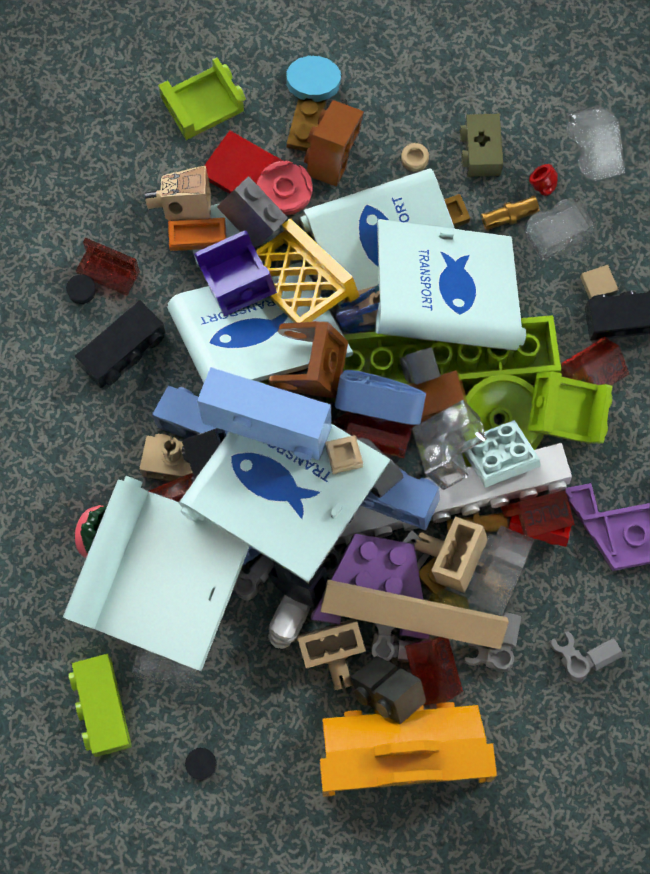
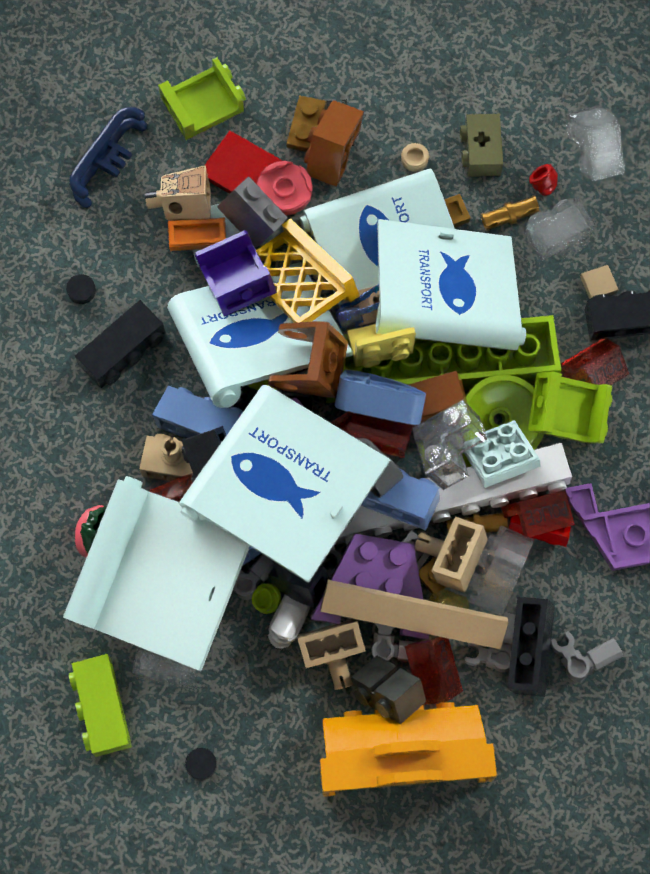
(105, 152): none -> dark blue piece
(108, 267): clear red panel -> none
(265, 413): light blue brick -> none
(266, 598): none -> lime plate
(313, 78): medium azure tile -> none
(344, 454): tan tile -> none
(373, 348): none -> light yellow bracket
(420, 366): dark grey piece -> none
(531, 646): none -> black brick

